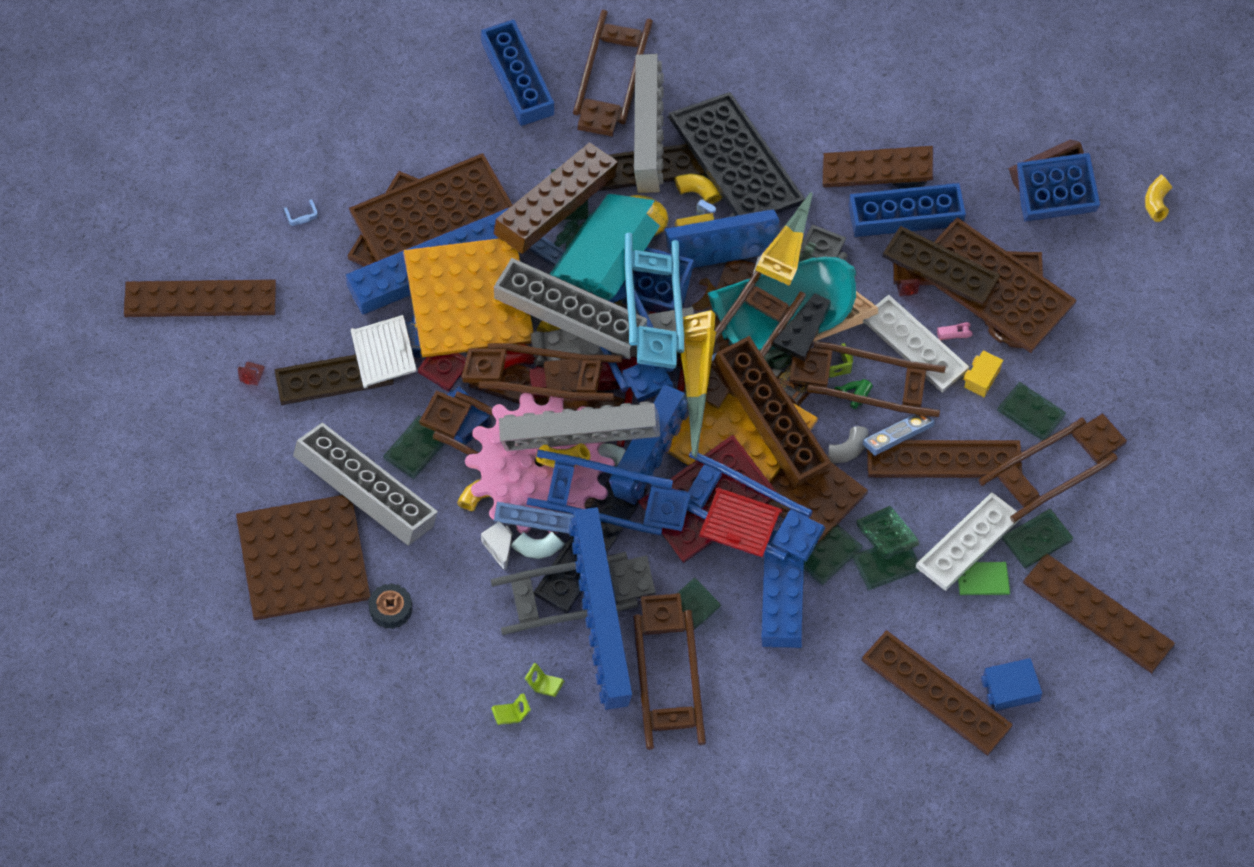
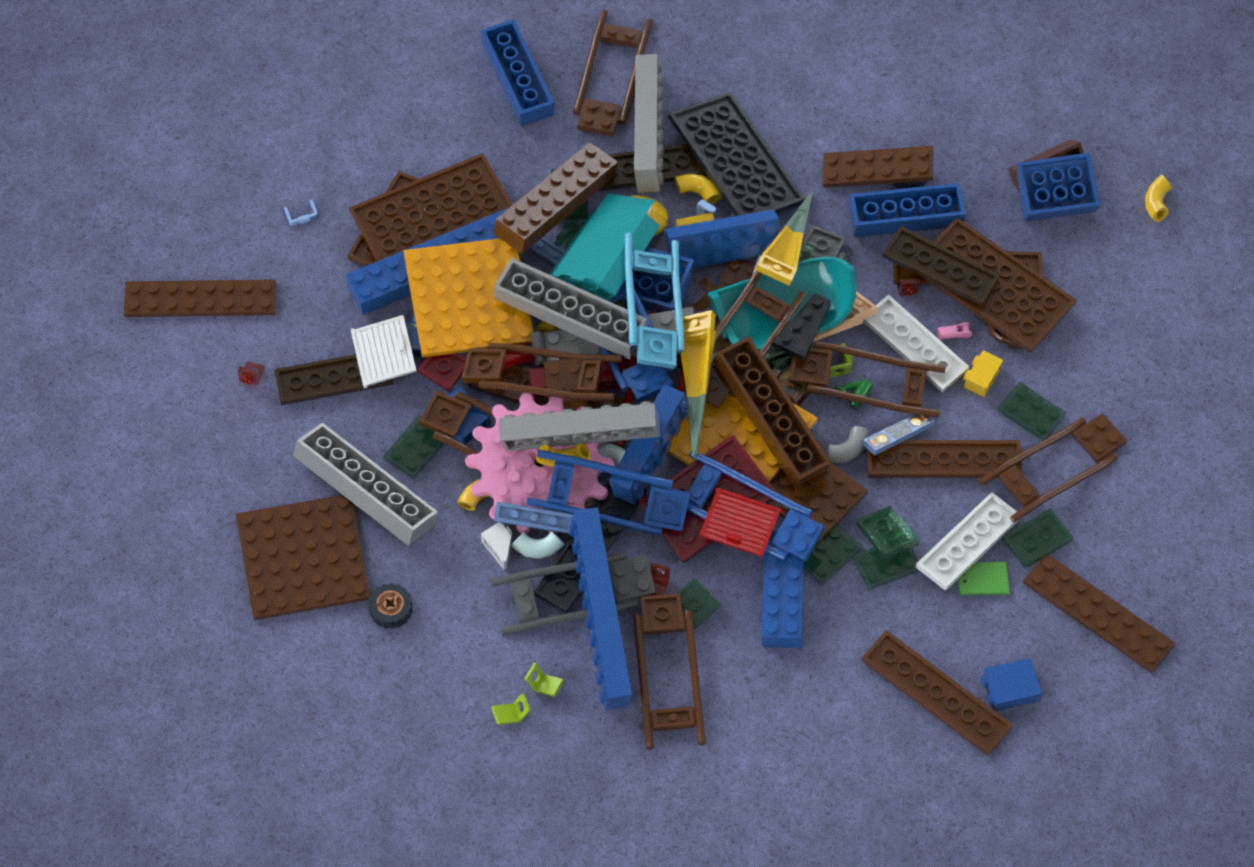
(660, 579): none -> clear red bracket

